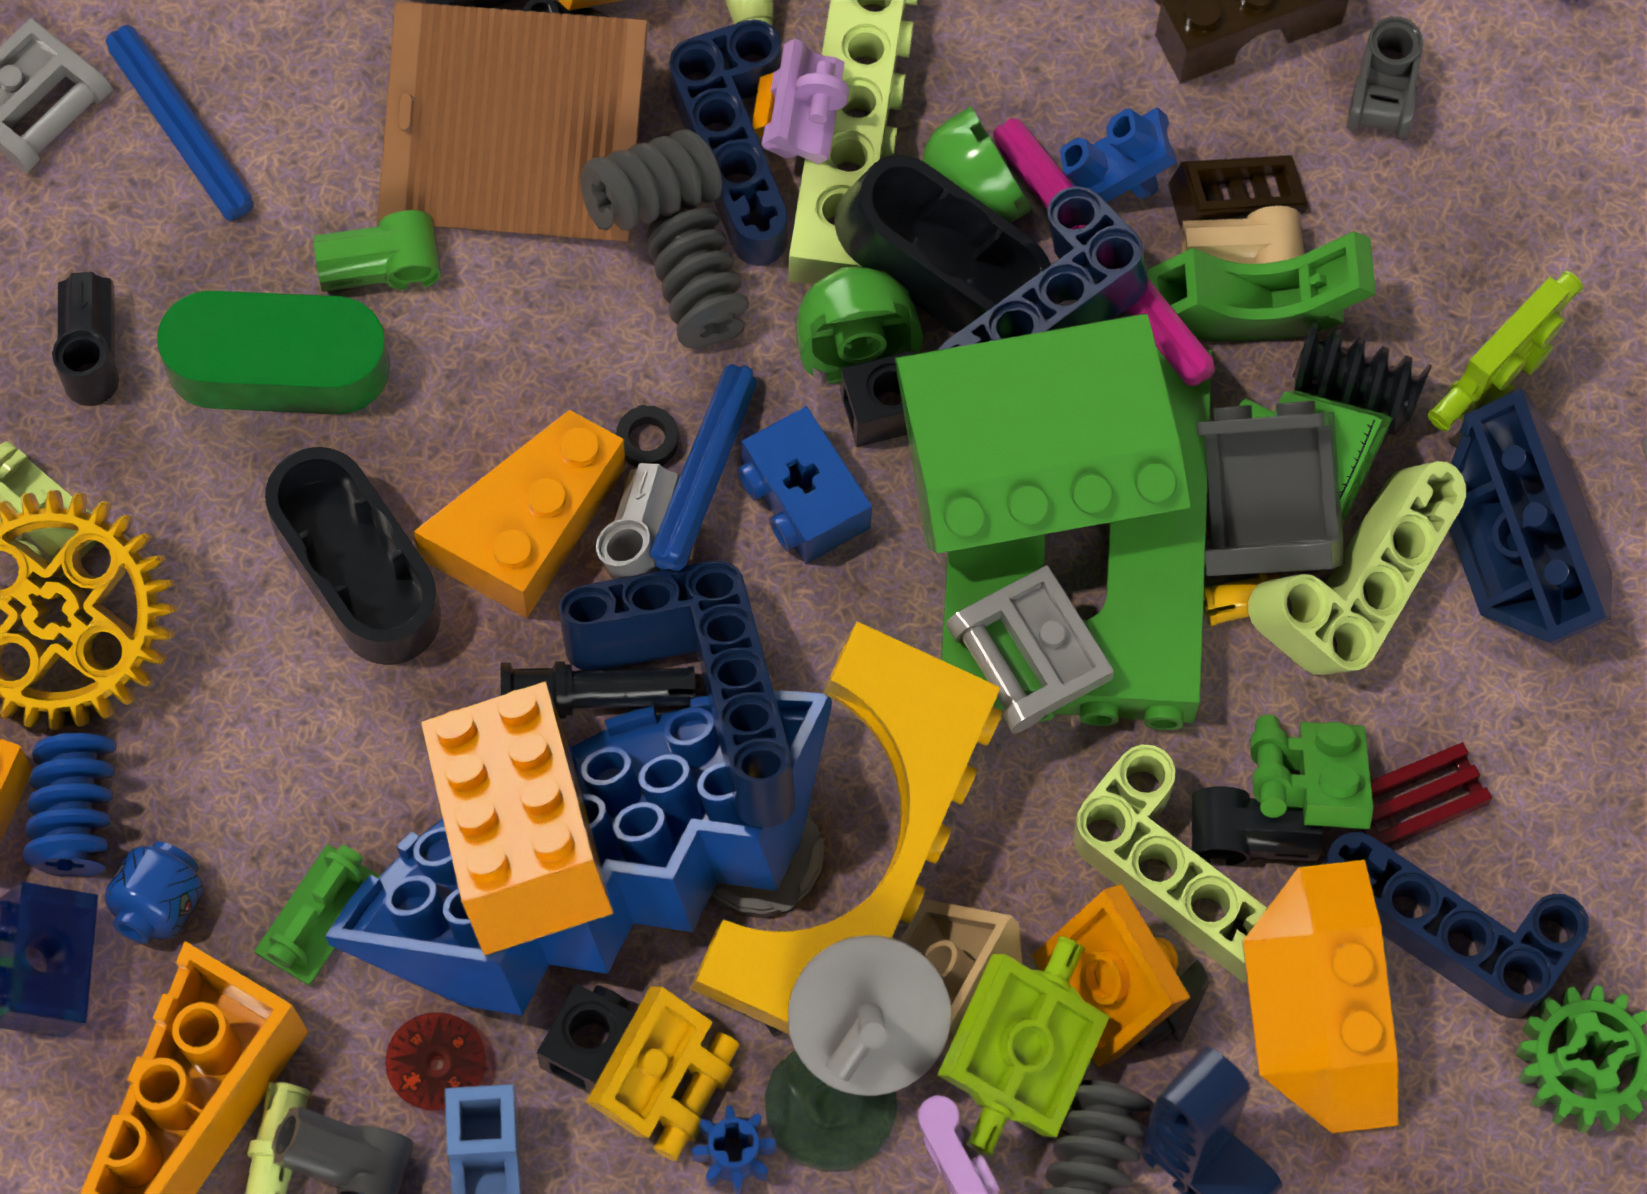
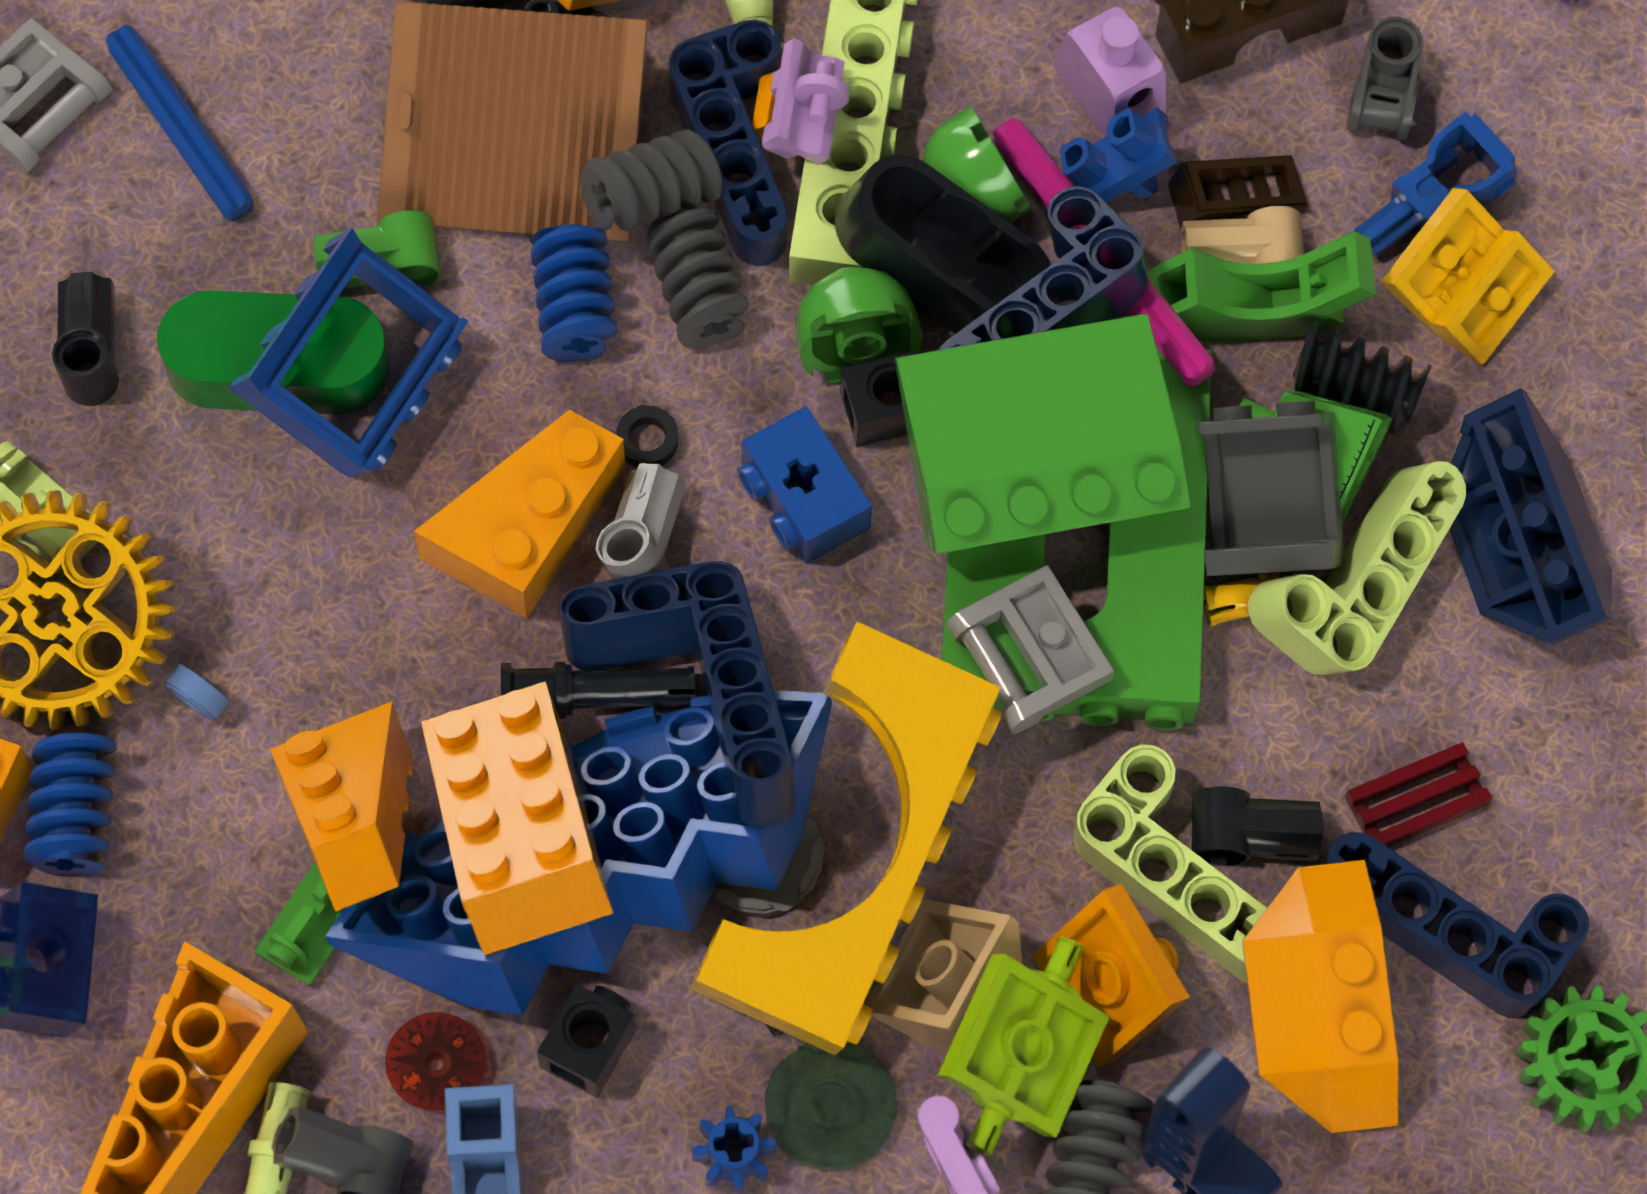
(154, 892): blue head -> none
(196, 692): none -> medium blue tile
(287, 339): none -> blue window
(351, 800): none -> light orange wedge
(353, 555): black plant -> none
(572, 291): none -> blue piece
(649, 1066): yellow plate -> none
(703, 468): blue axle -> none
(869, 1015): light grey shield -> none
(1109, 65): none -> lavender torso
(1177, 1024): black bar -> none
(1332, 776): bright green plate -> none
(1419, 192): none -> blue piece
(1467, 276): none -> yellow slope
(1516, 346): lime plate -> none

